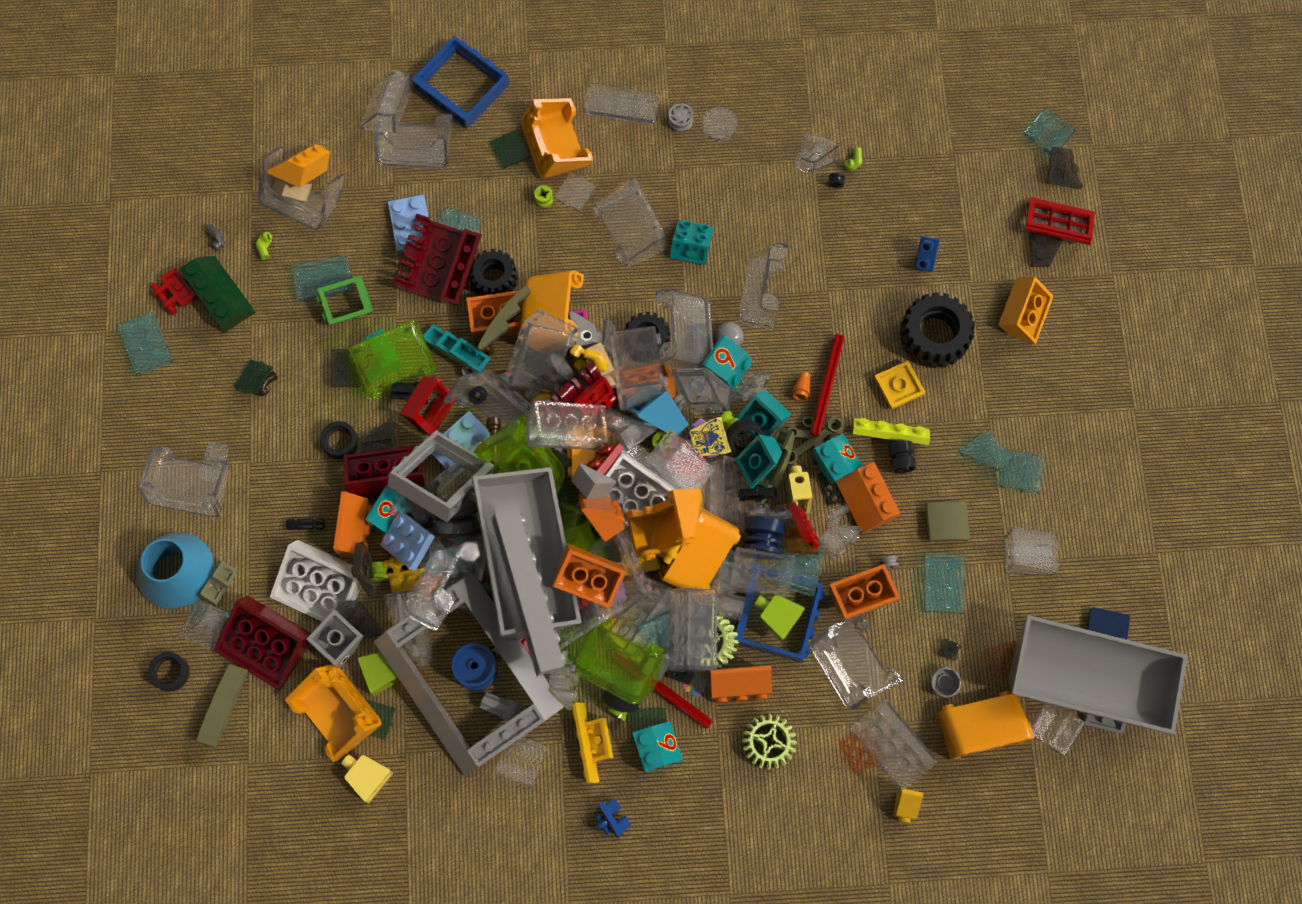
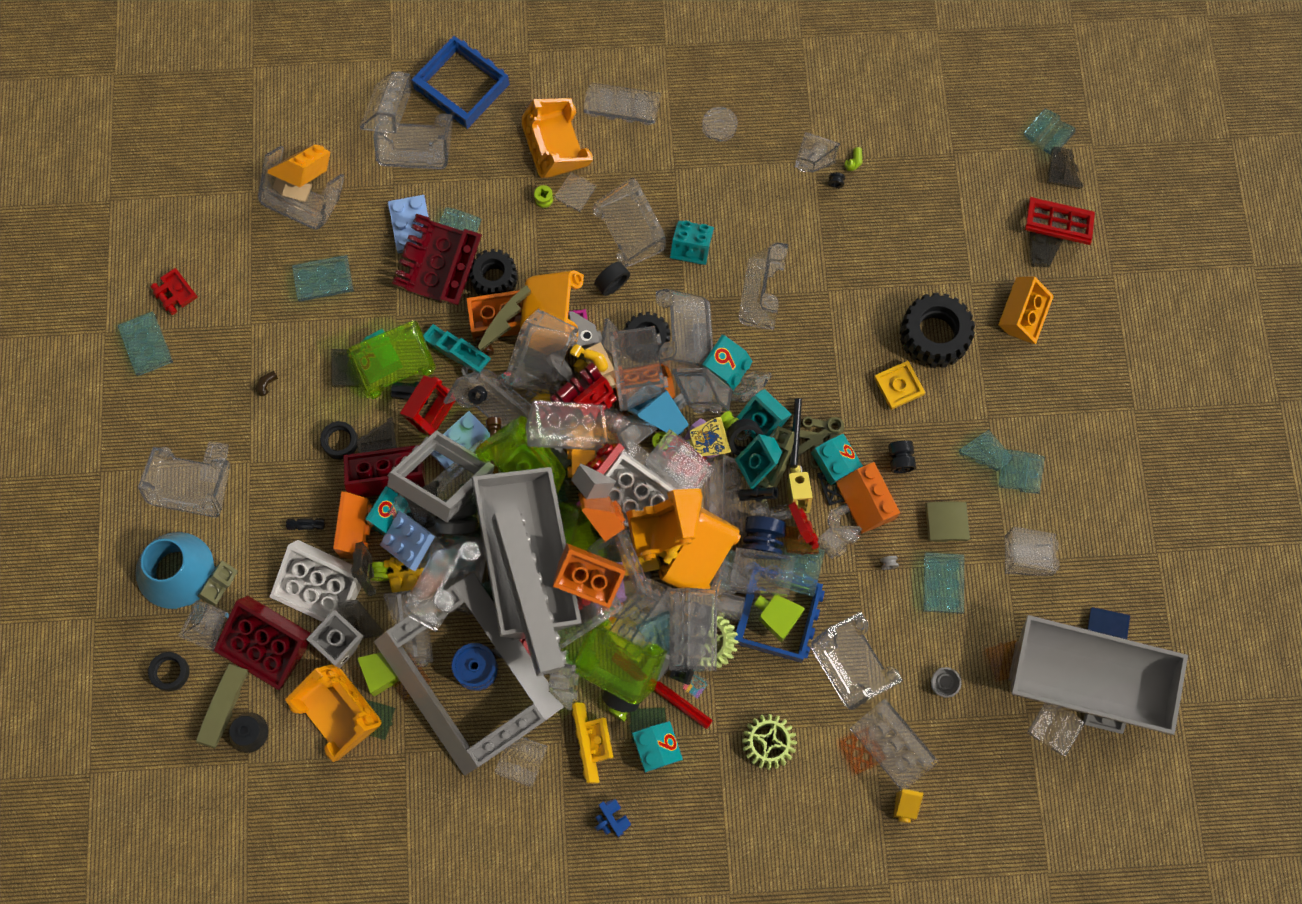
(216, 234): dark grey arm -> none
(217, 291): dark green slope -> none
(248, 732): none -> black cone
(253, 377): clear green piece -> none
(262, 245): lime arm -> none
(327, 316): bright green window -> none
(365, 776): light yellow torso -> none
(498, 706): light grey piece -> none
(510, 149): clear green piece -> none
(612, 278): none -> black tyre
(680, 117): light grey wheel -> none
(732, 331): light grey hair -> none
(740, 684): orange slope -> none
(796, 429): none -> black bar
(801, 389): orange cone -> none
(827, 385): red axle -> none
(863, 592): orange slope -> none
(891, 431): neon yellow plate -> none
(927, 253): blue hips -> none
(955, 646): clear smoke plate -> none
(984, 725): light orange windscreen -> none

